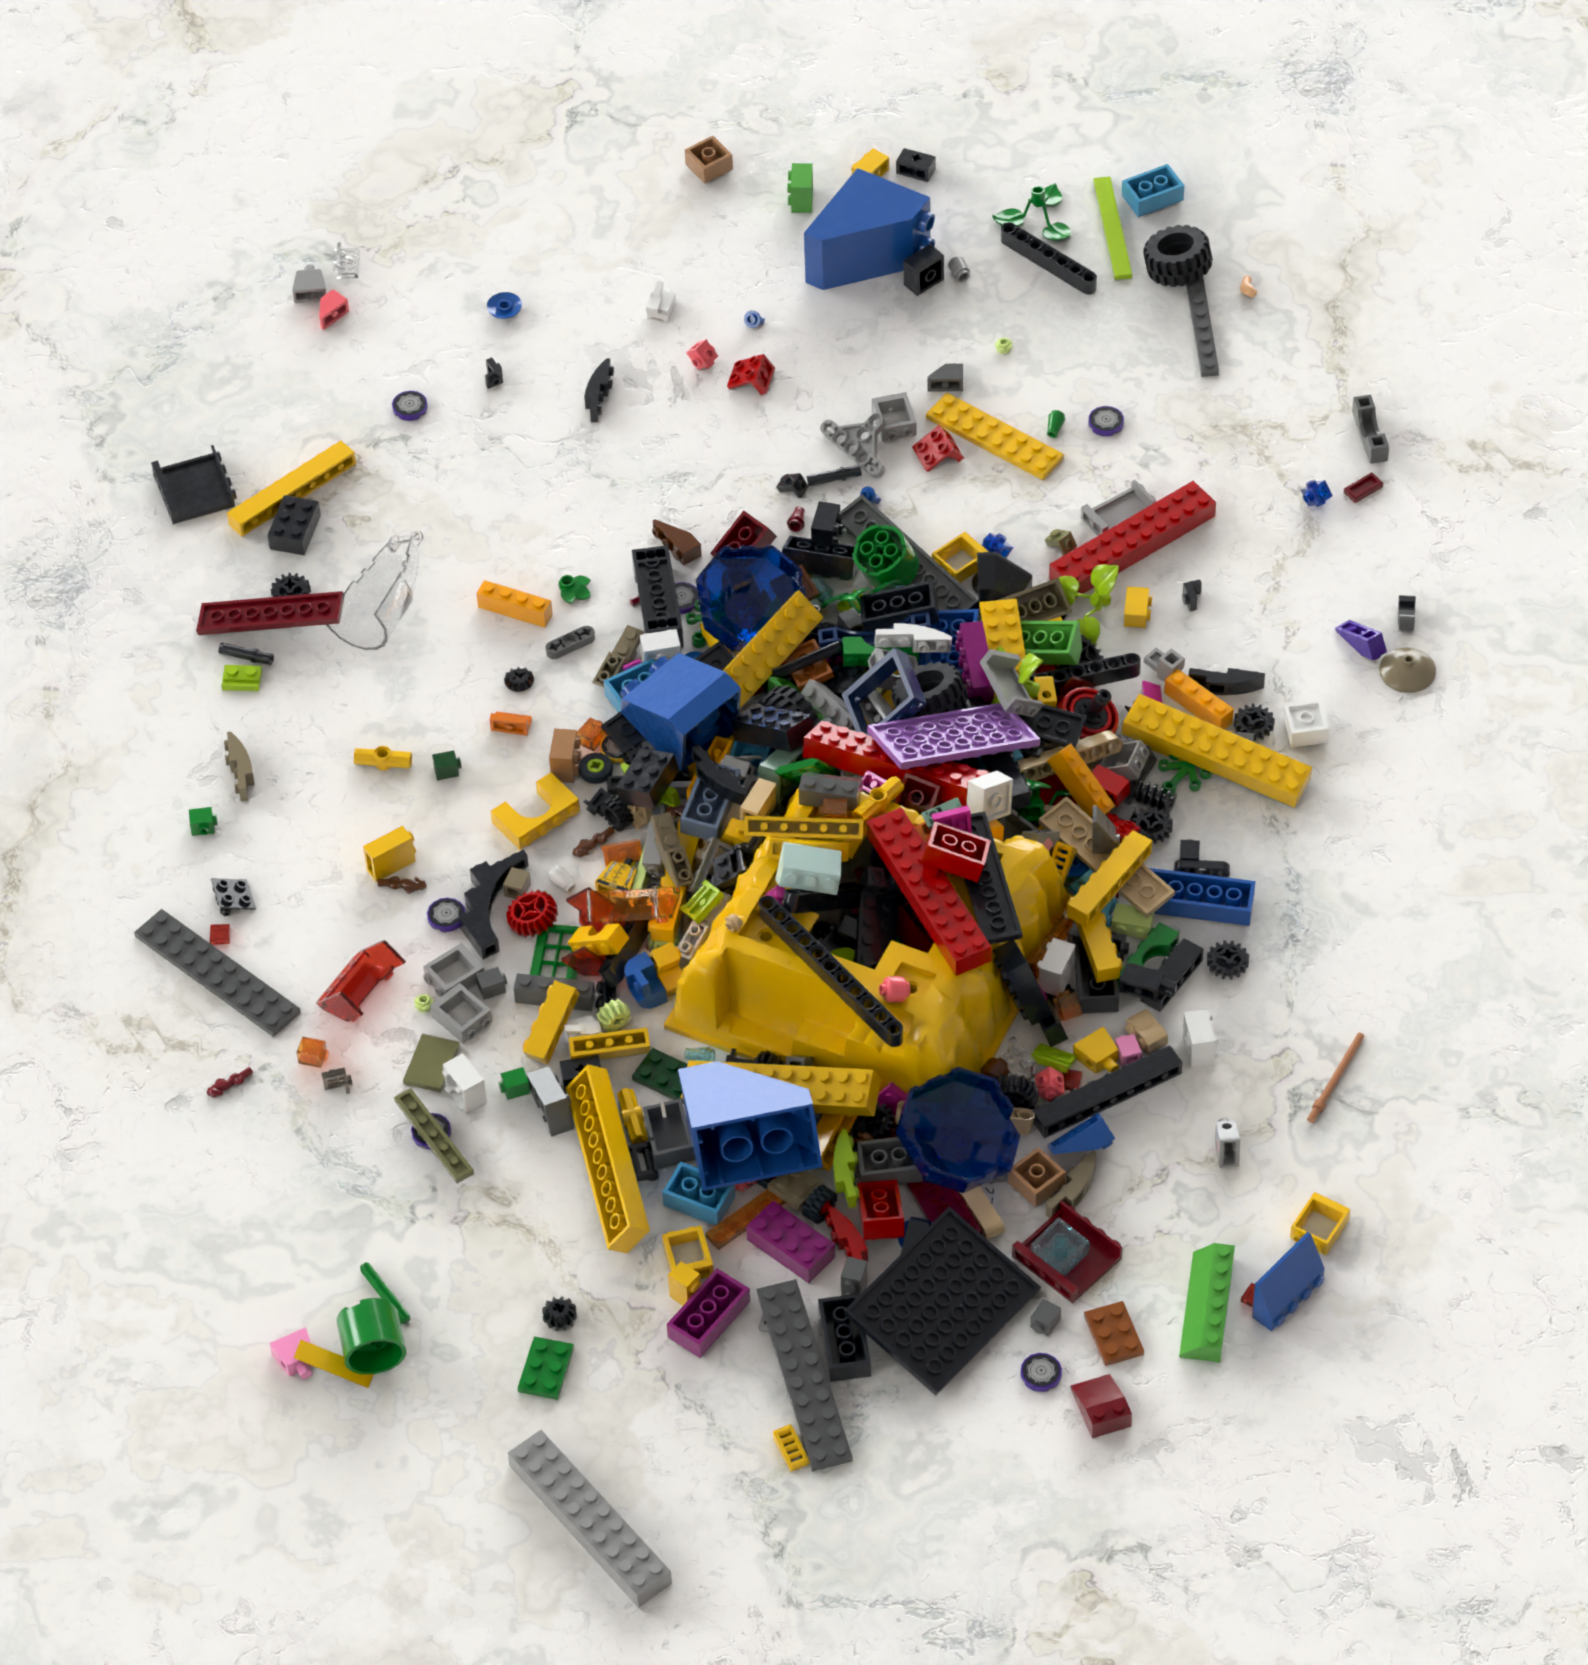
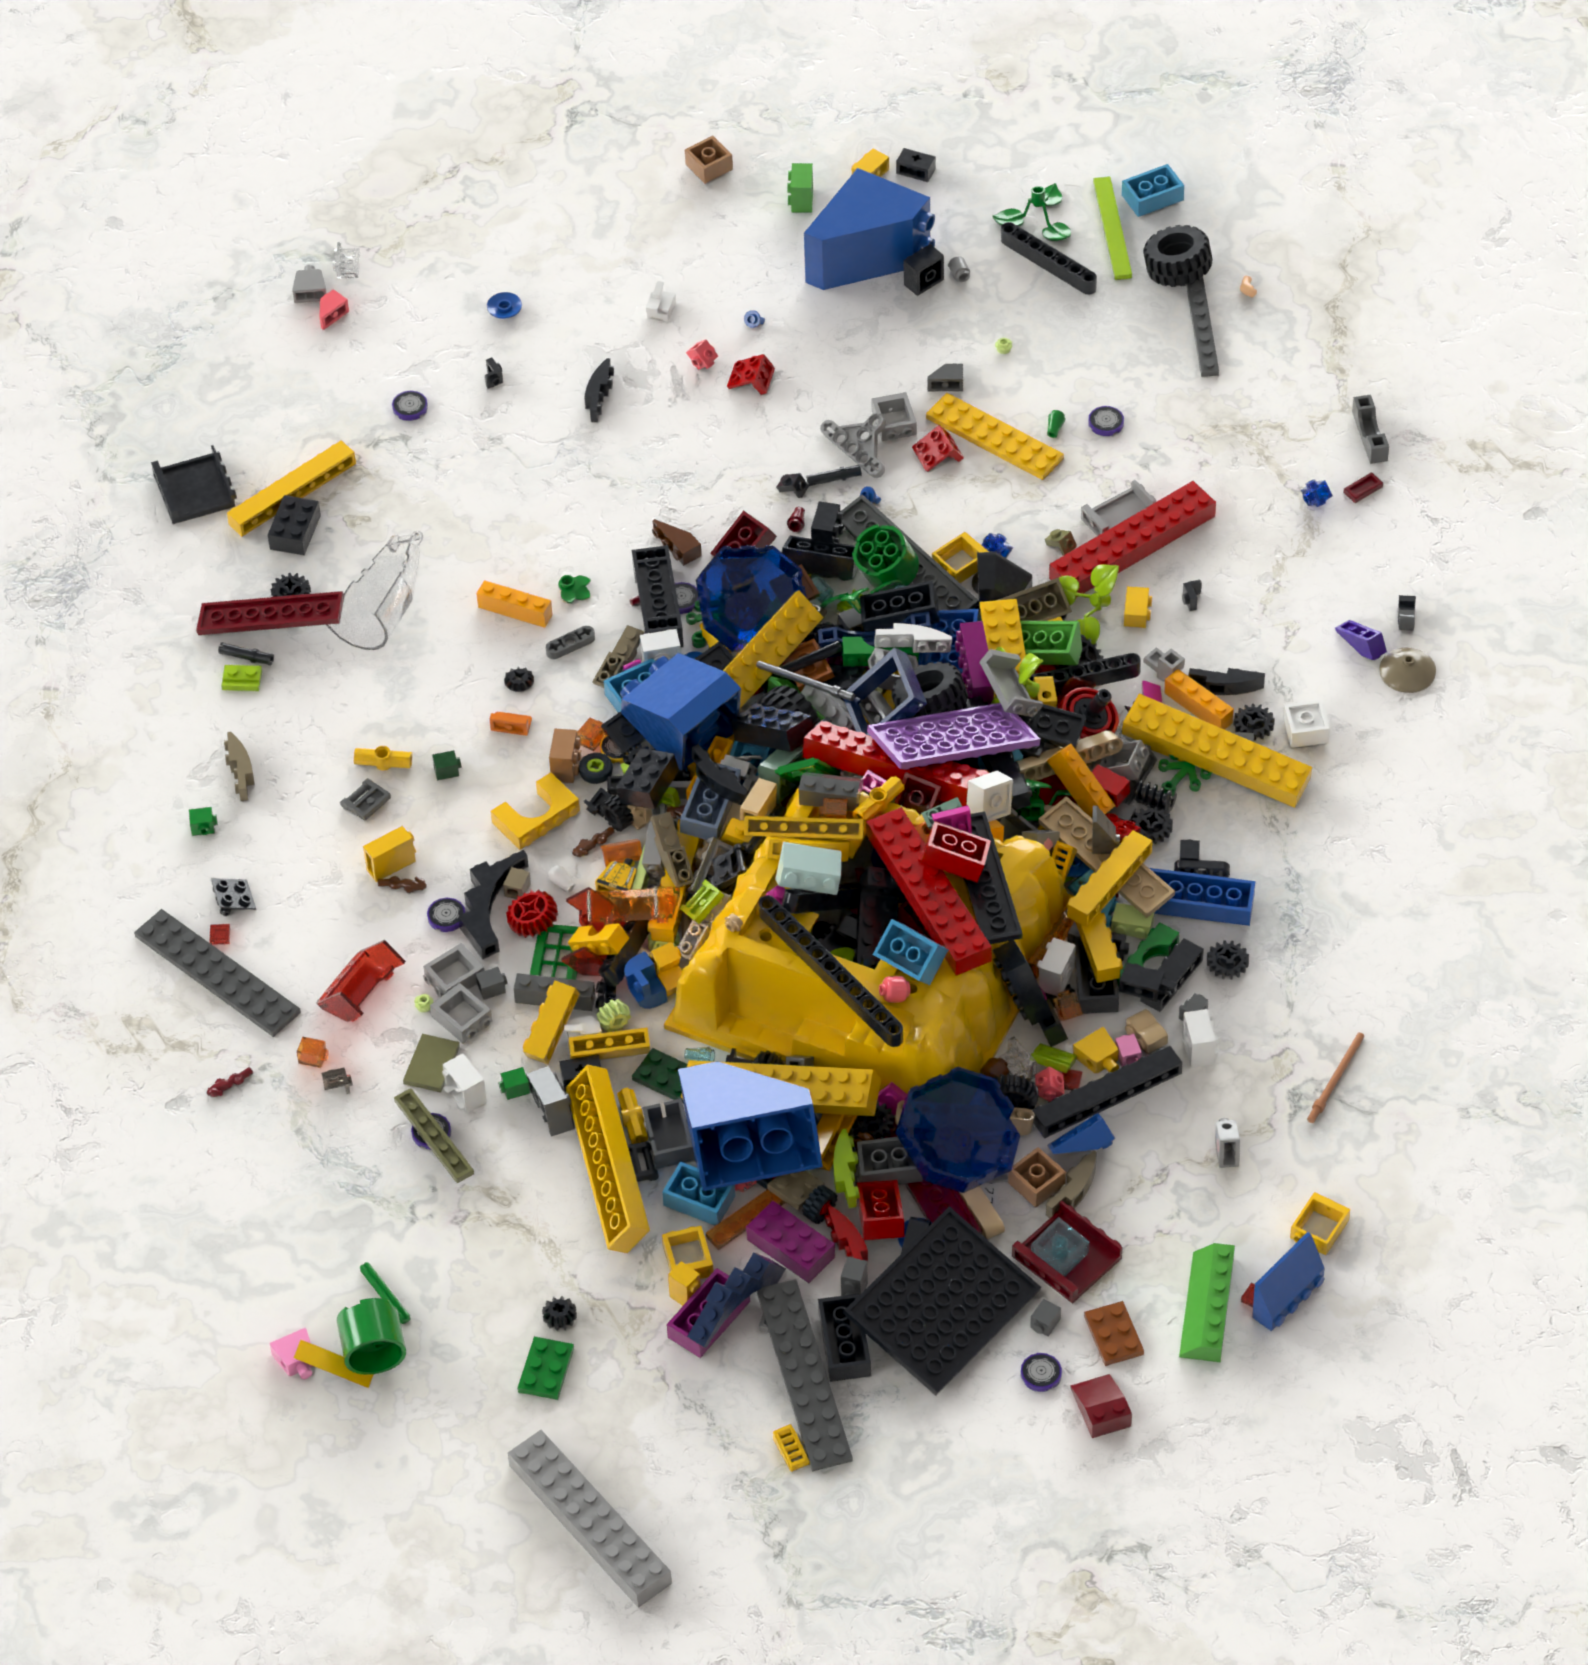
(368, 803): none -> dark grey plate
(726, 1298): none -> dark blue arch
(835, 691): none -> flat silver bar
(910, 952): none -> dark azure brick
(1197, 1002): none -> dark grey brick

